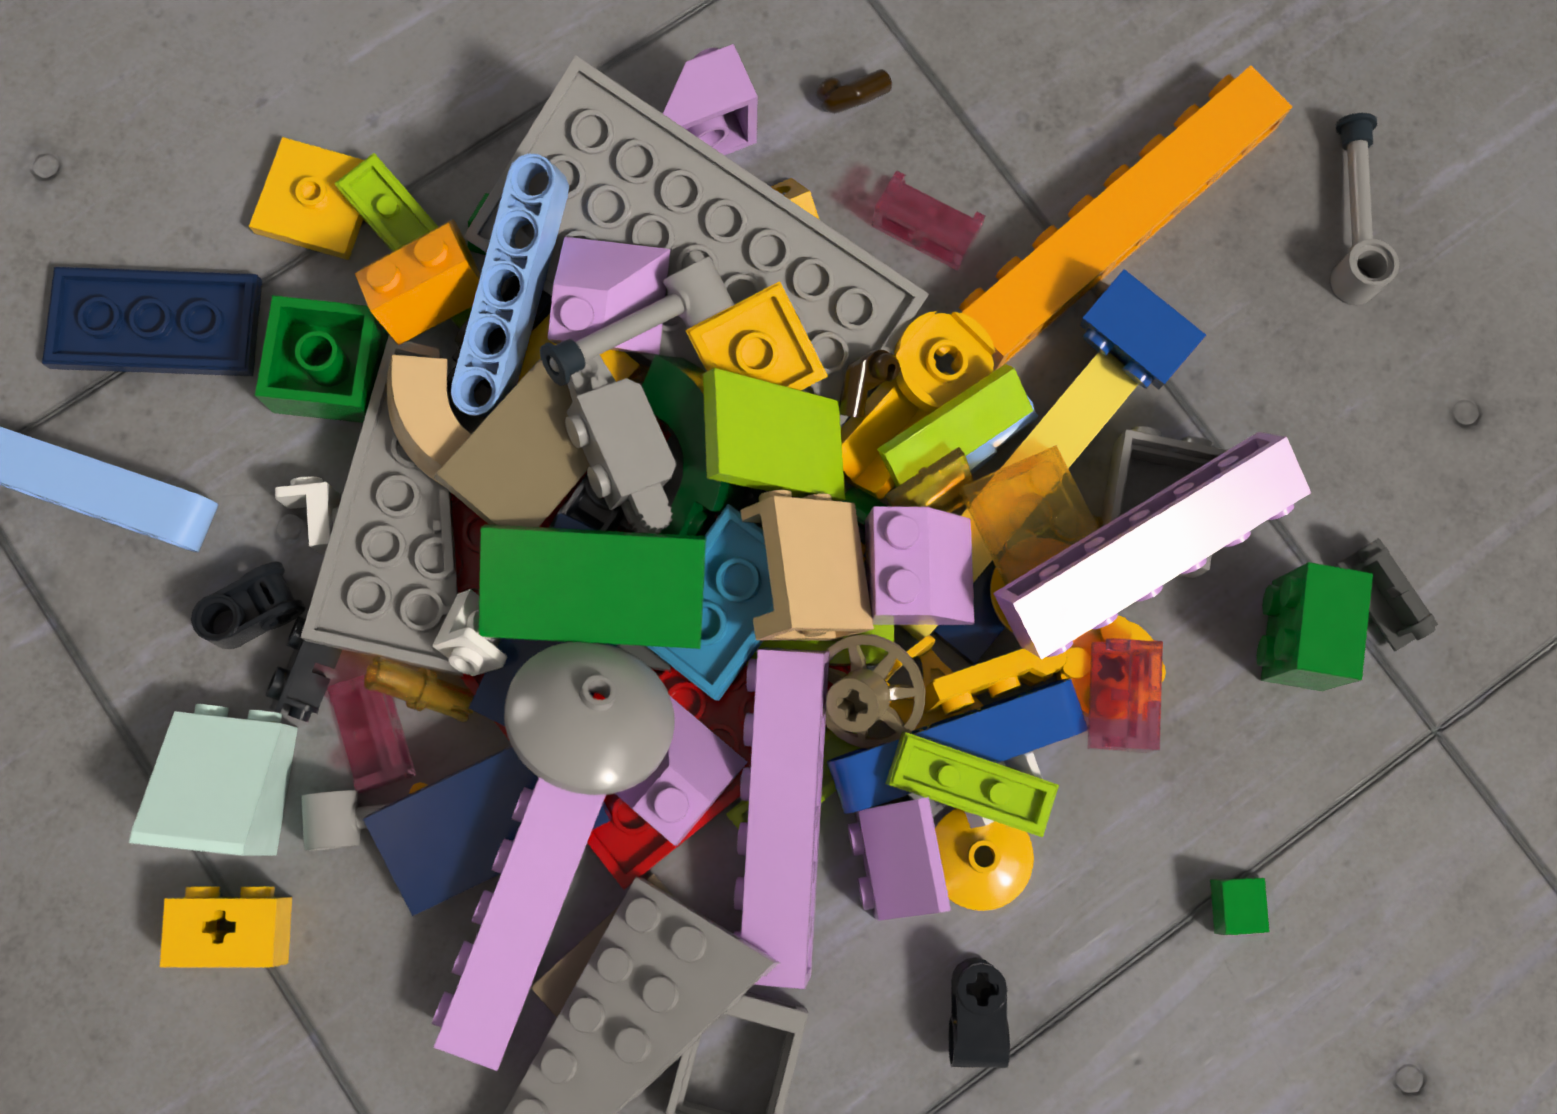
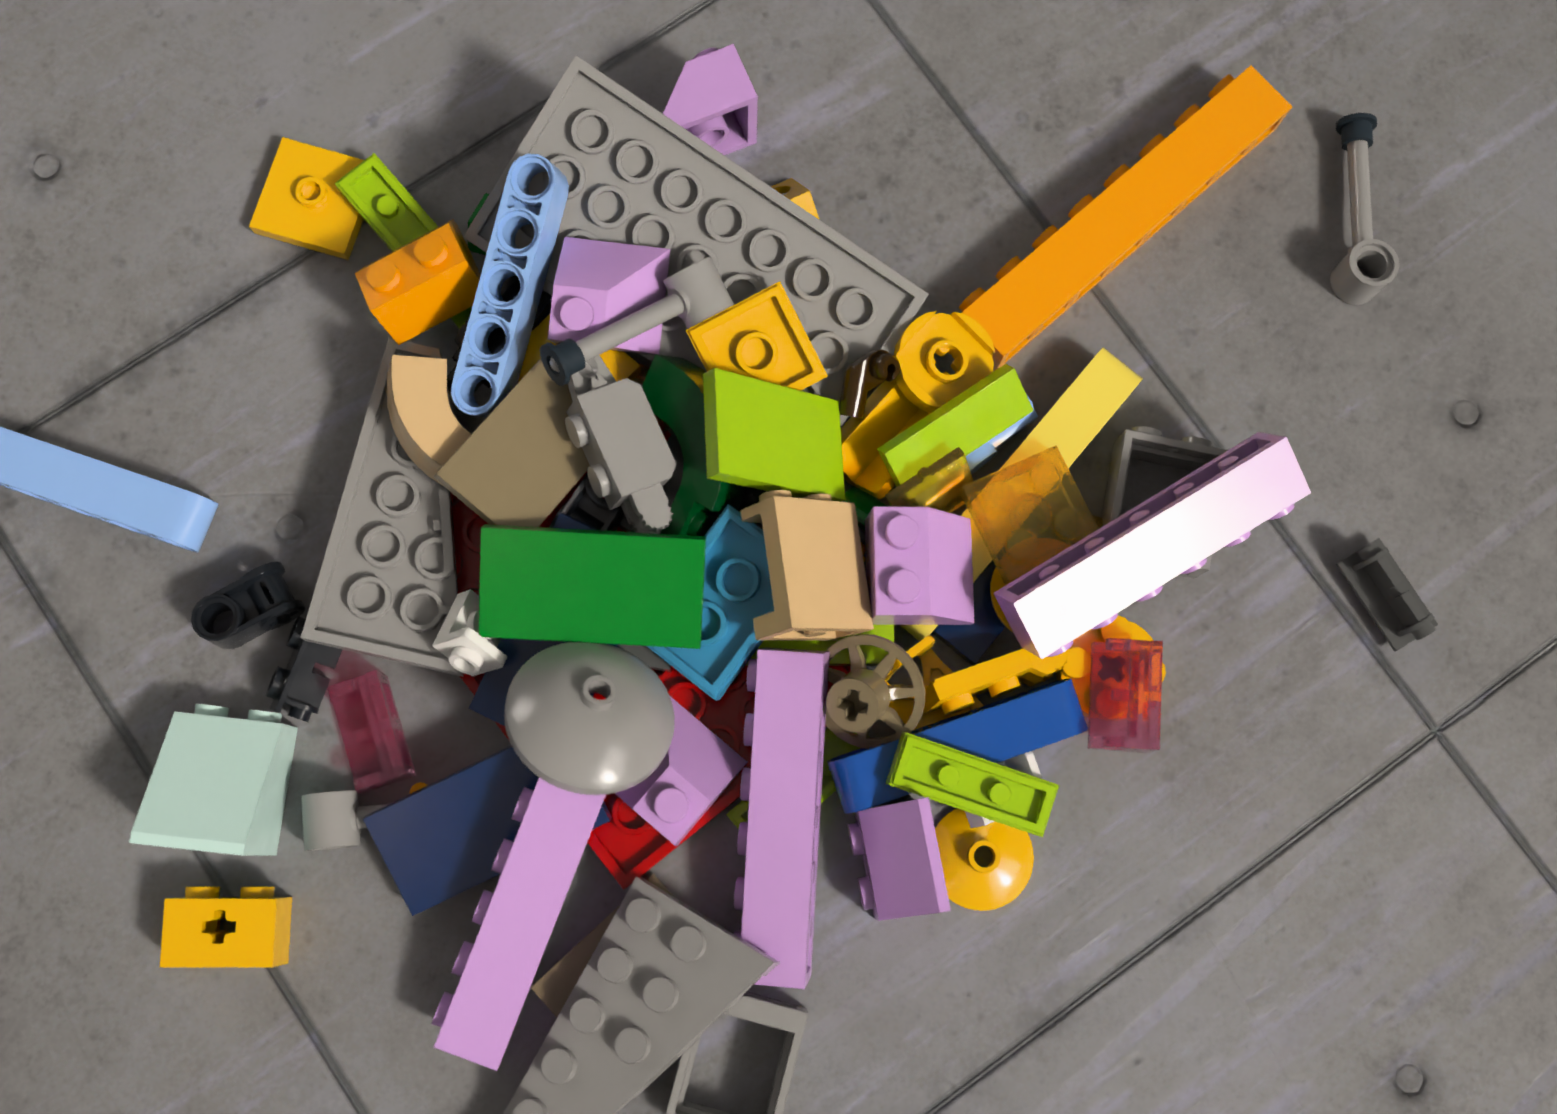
(152, 321): dark blue tile -> none
(320, 359): green brick -> none
(321, 504): white bracket -> none
(419, 689): clear yellow pin -> none
(855, 93): dark brown arm -> none
(925, 223): clear pink hinge -> none
(978, 1025): black piece -> none
(1140, 331): blue slope -> none
(1239, 906): green slope -> none
(1315, 627): green brick -> none

